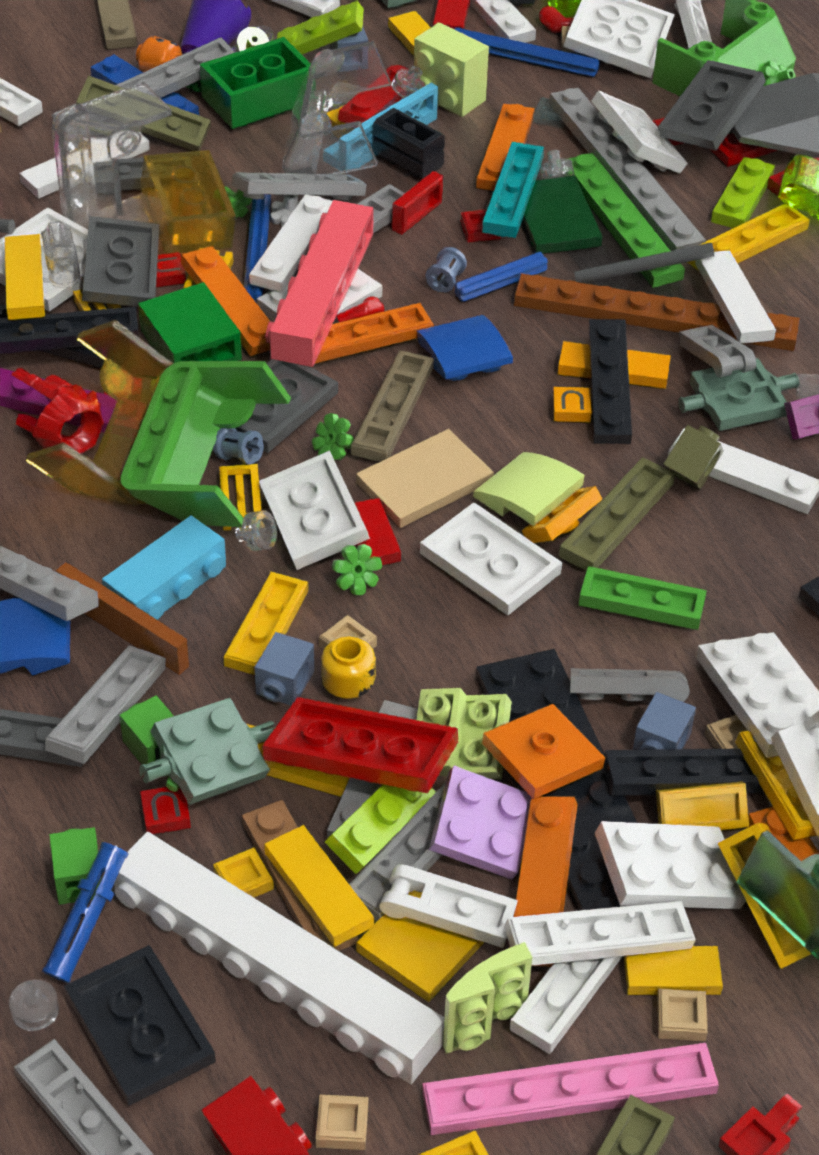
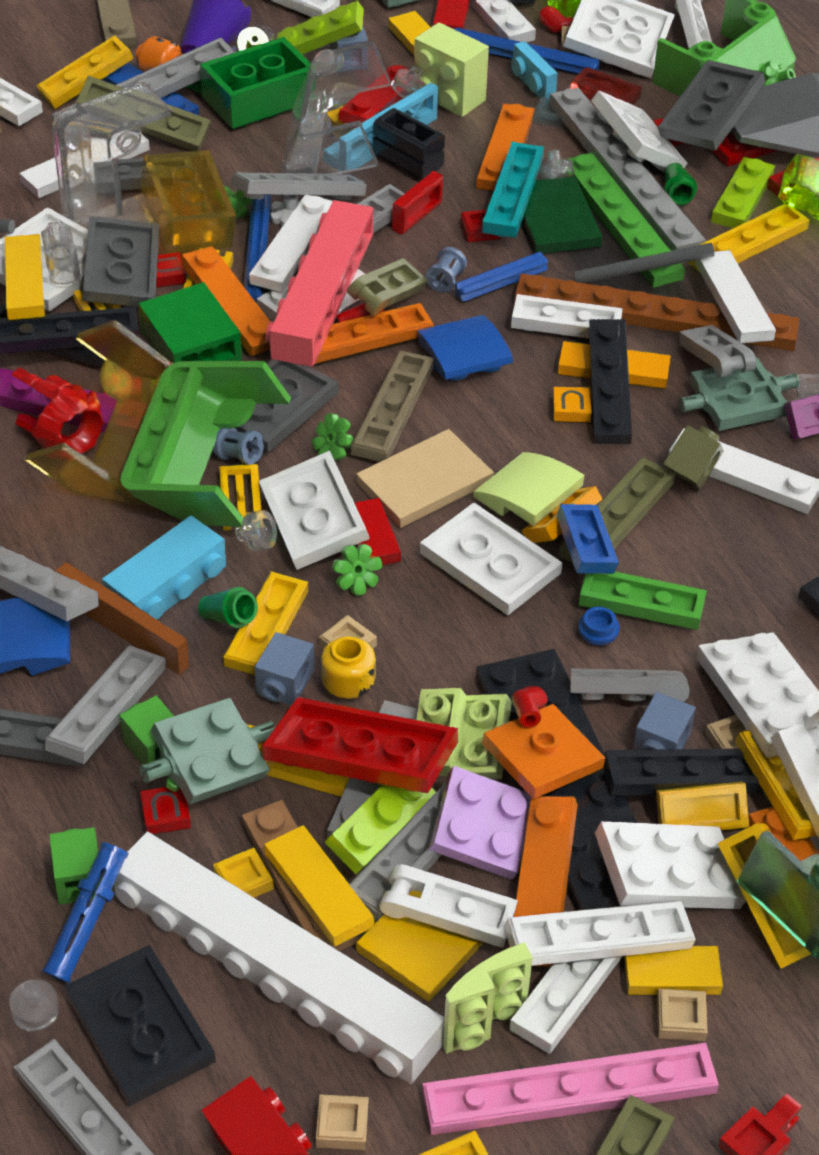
(96, 63): none -> yellow tile
(230, 607): none -> green cone
(387, 285): none -> olive plate
(527, 705): none -> red arm
(533, 70): none -> medium azure plate
(558, 315): none -> white plate
(587, 538): none -> blue plate
(591, 81): none -> clear red plate
(599, 626): none -> blue plate
(679, 184): none -> green cone

